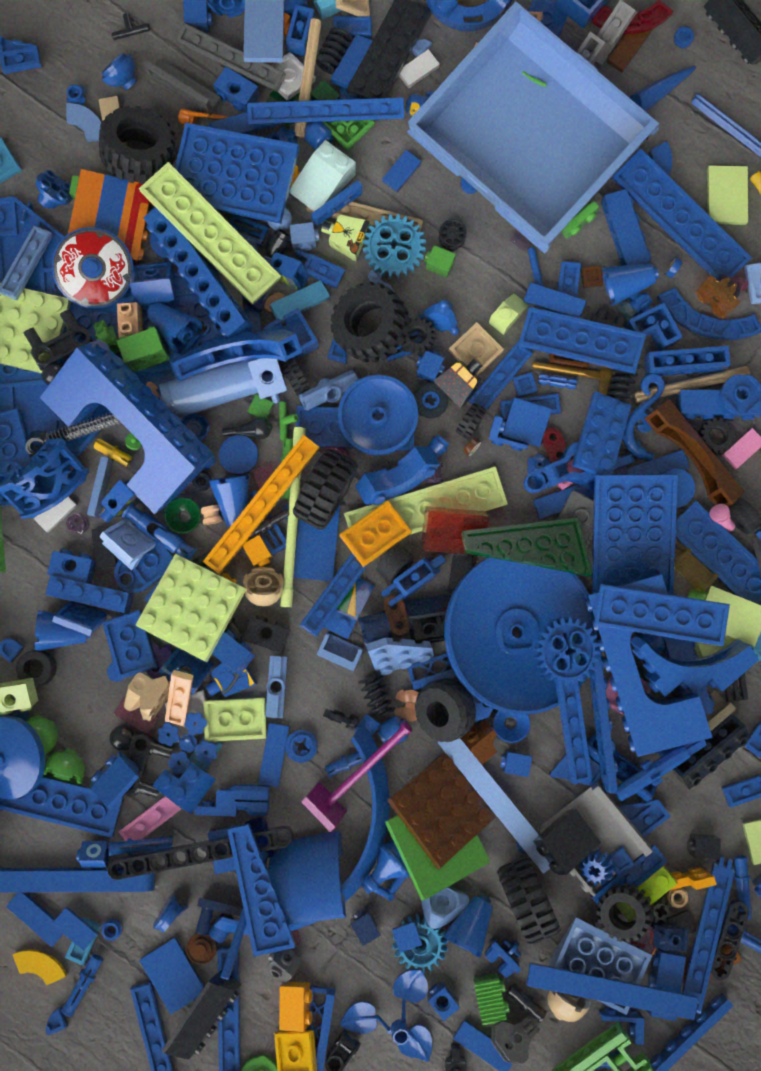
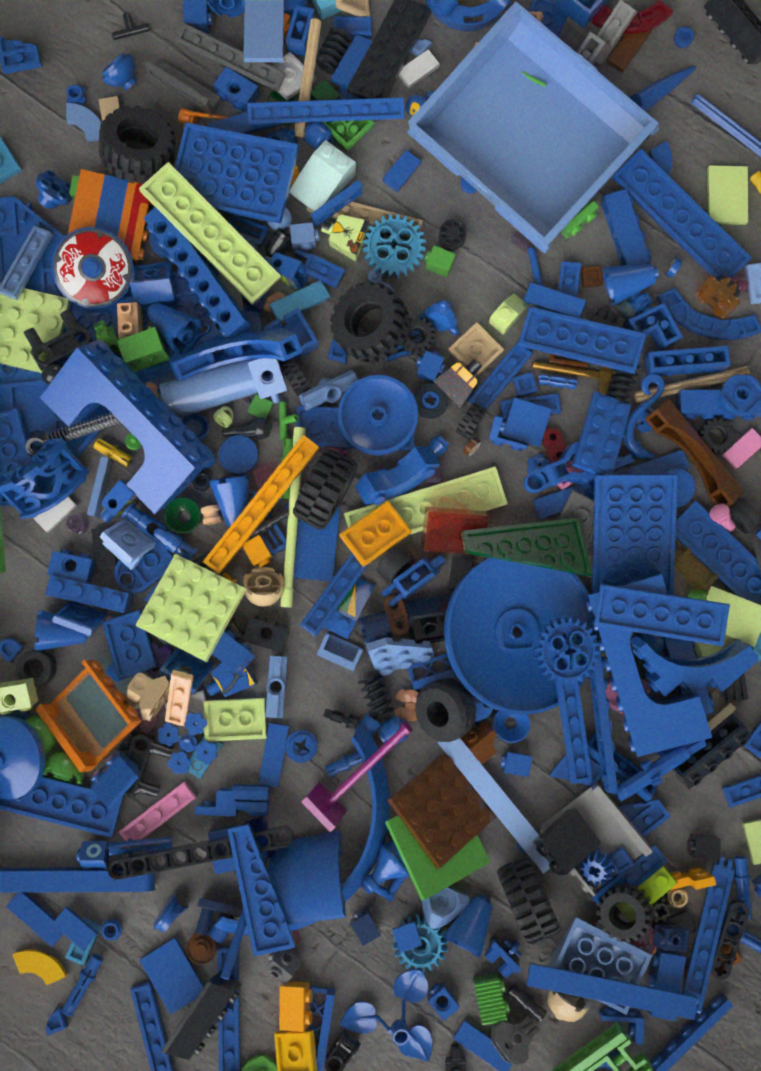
(89, 717): none -> panel
(188, 789): blue brick -> none
(222, 418): none -> yellowish green tile

